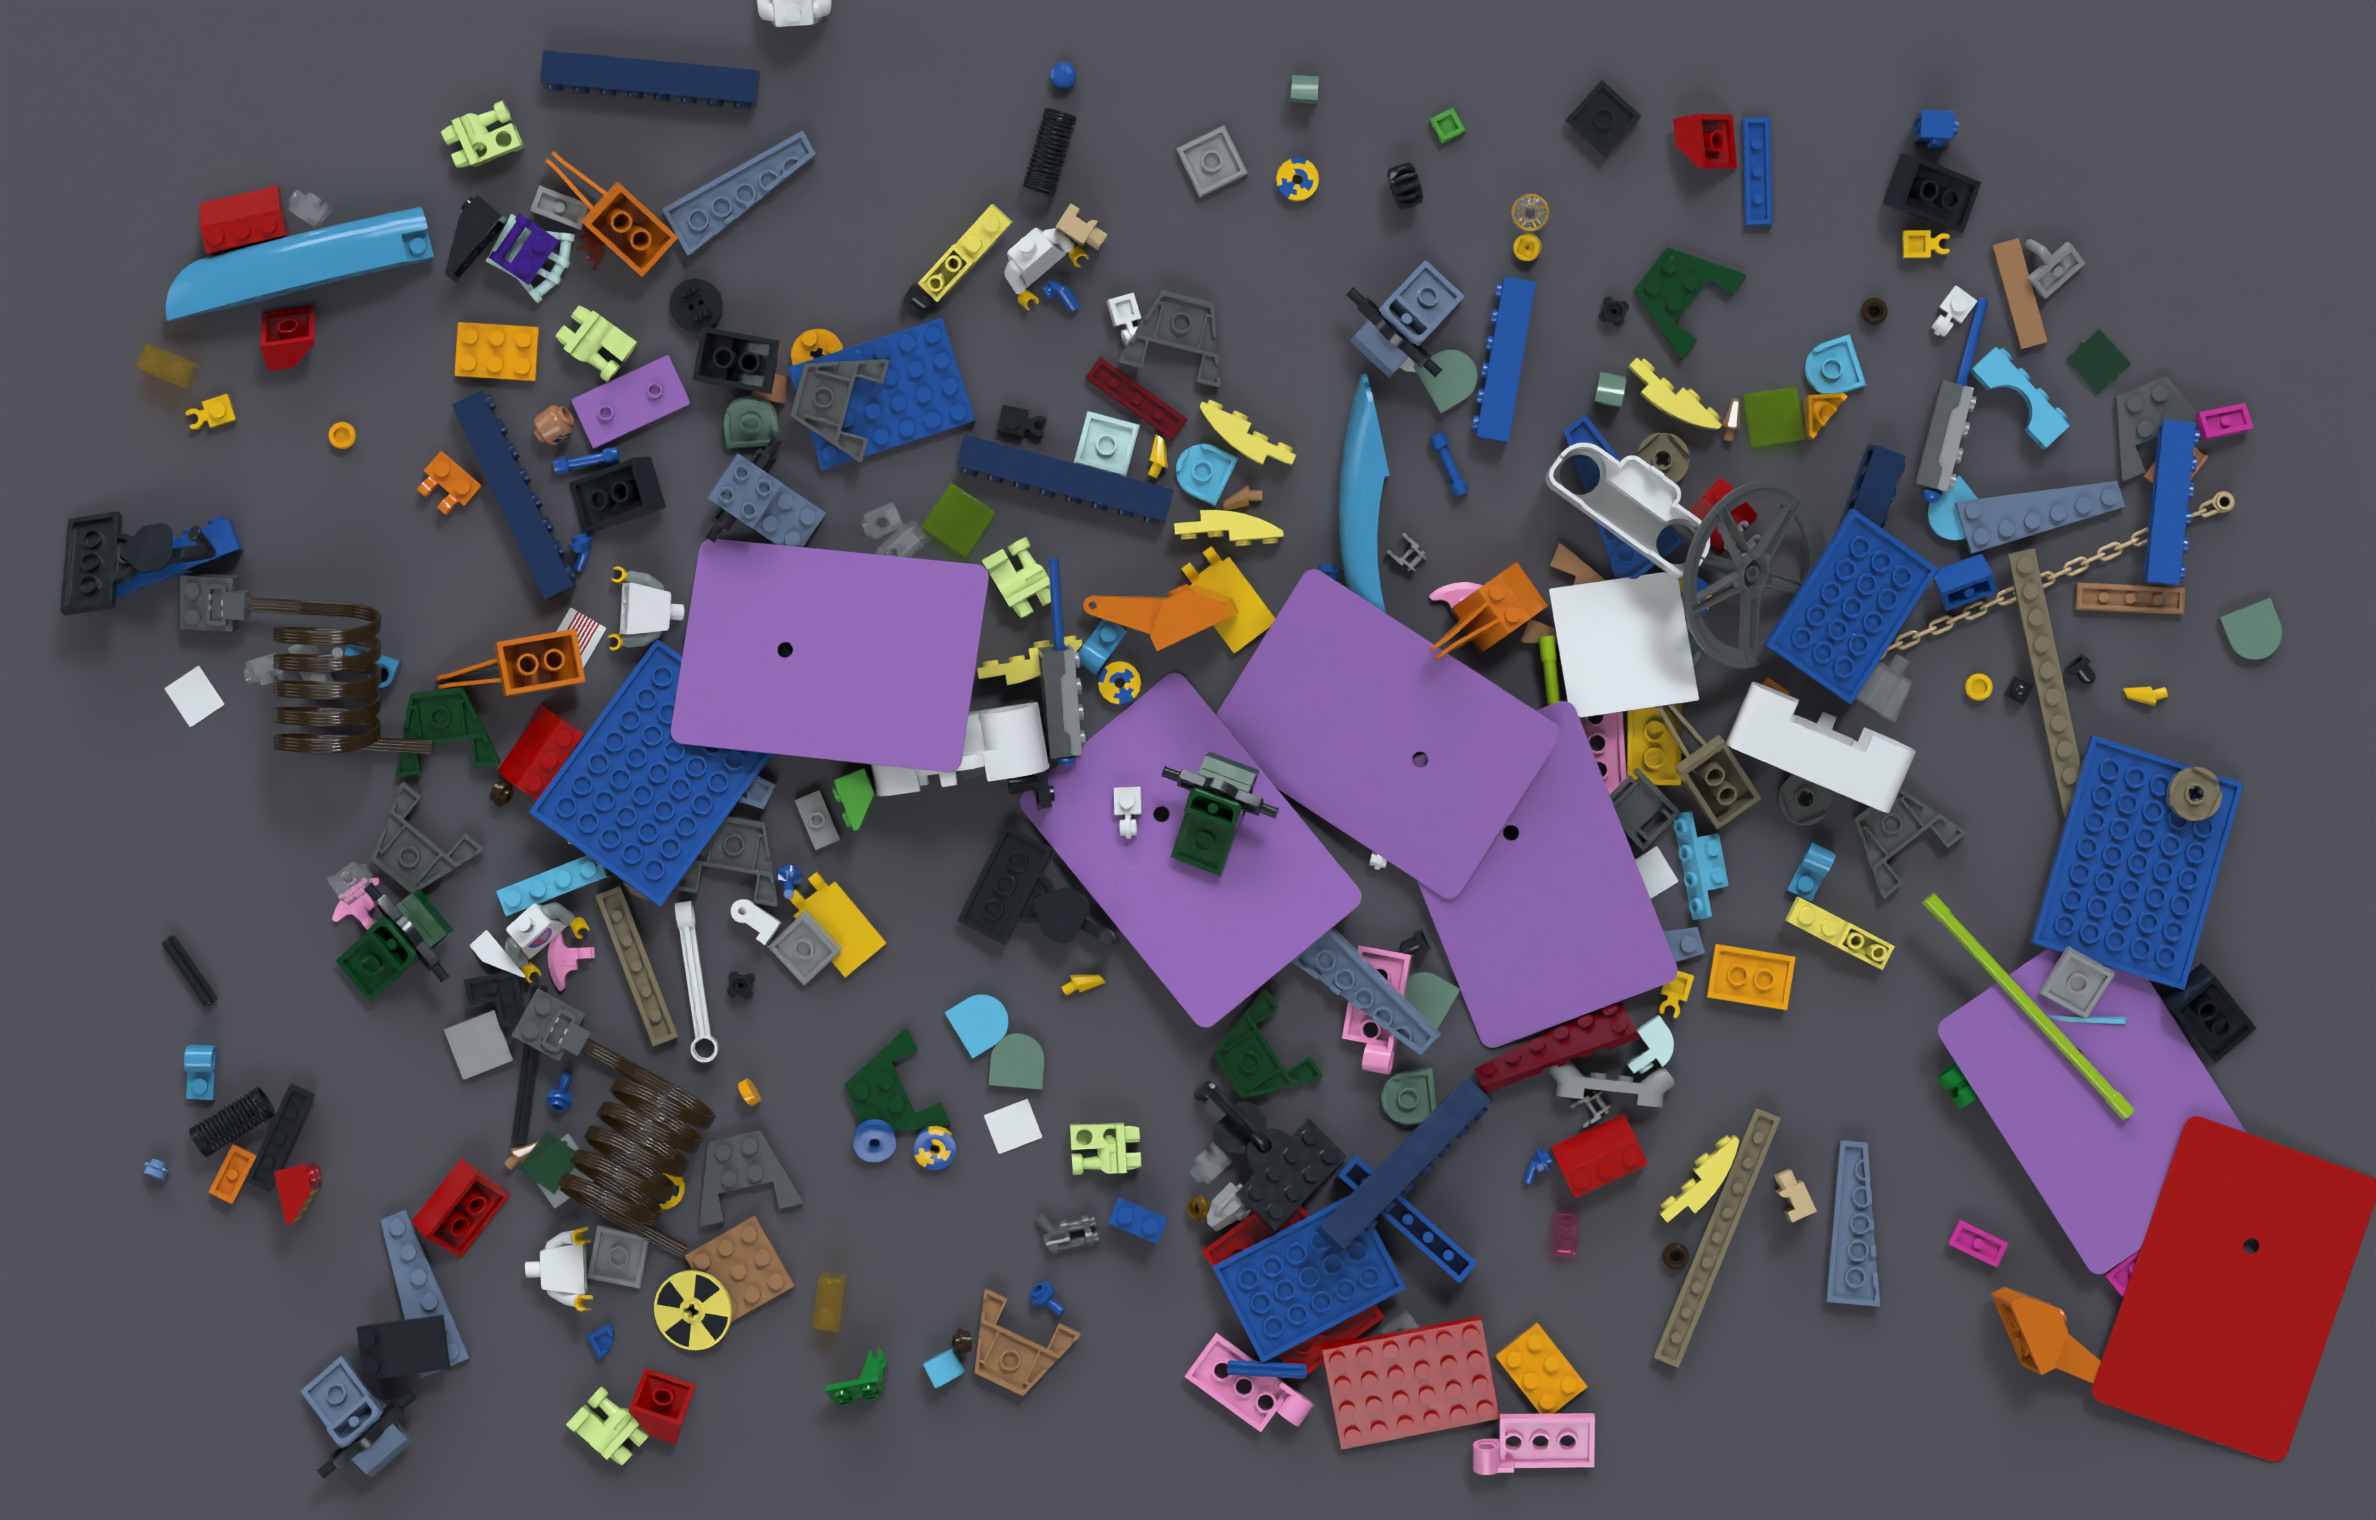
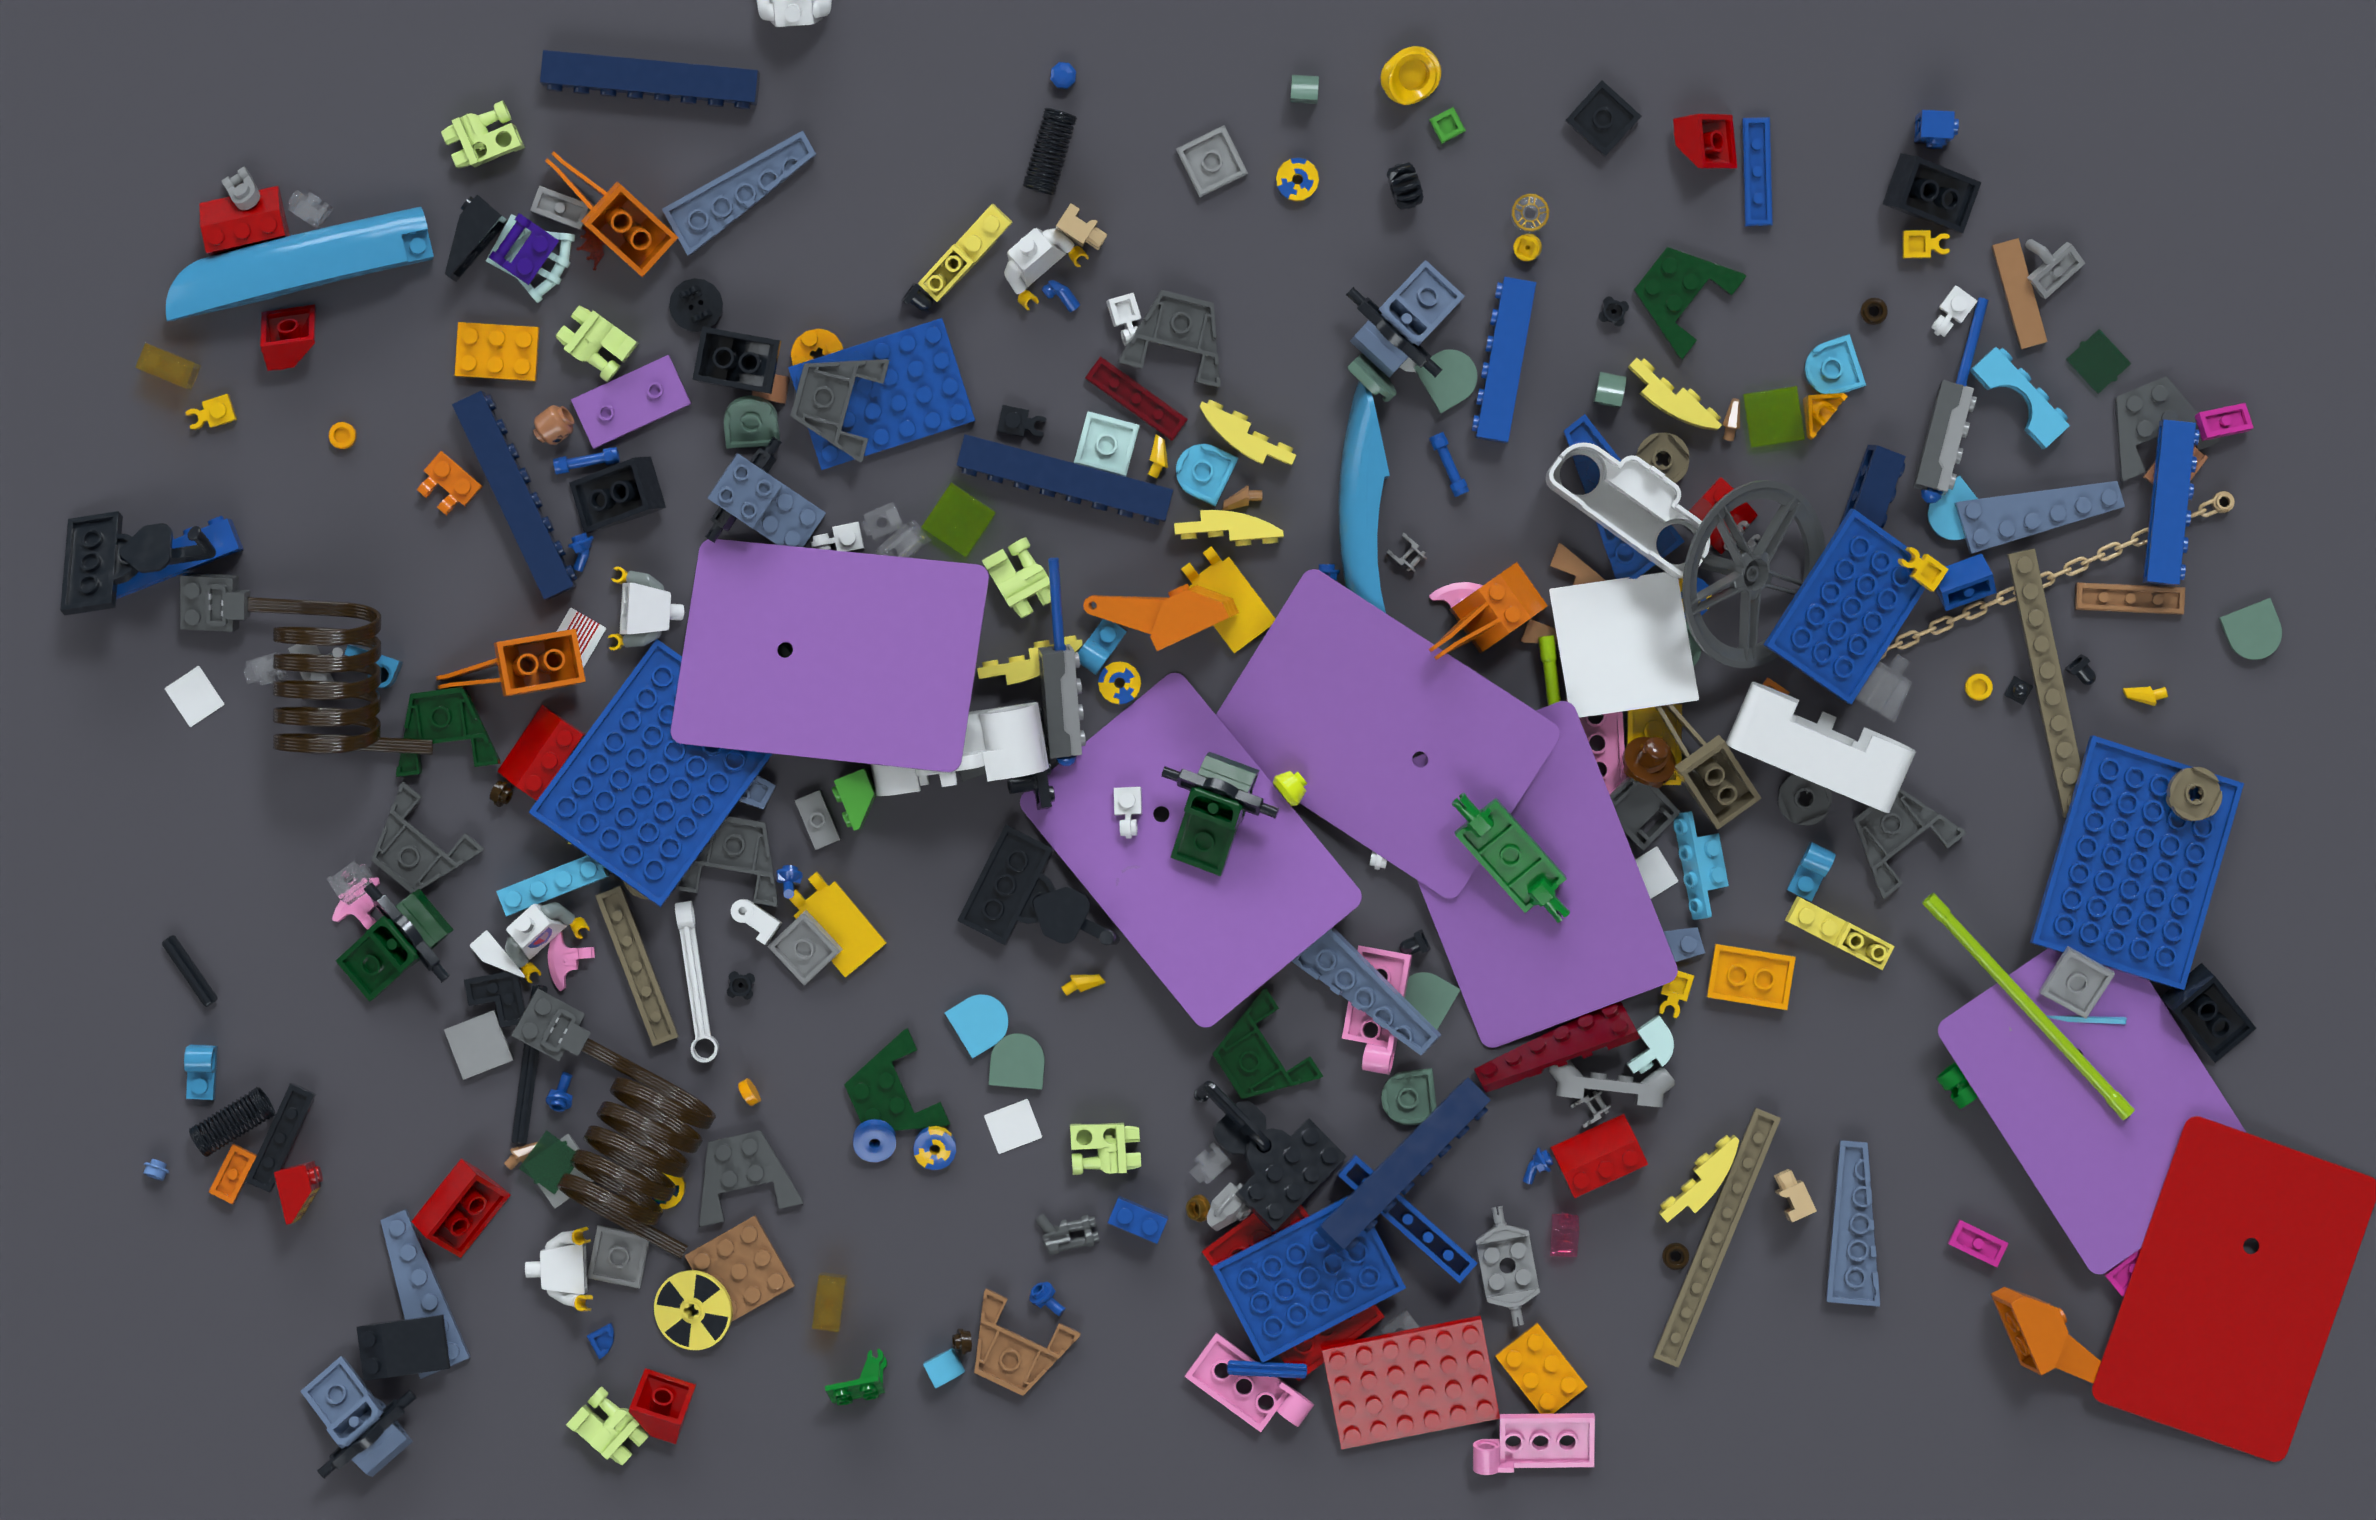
(244, 194): none -> light grey plate
(846, 537): none -> white plate
(1290, 786): none -> neon yellow cone
(1372, 377): none -> sand green tile
(1411, 75): none -> yellow piece
(1509, 1288): none -> light grey plate
(1511, 856): none -> green plate
(1649, 761): none -> reddish brown plate
(1926, 569): none -> yellow plate

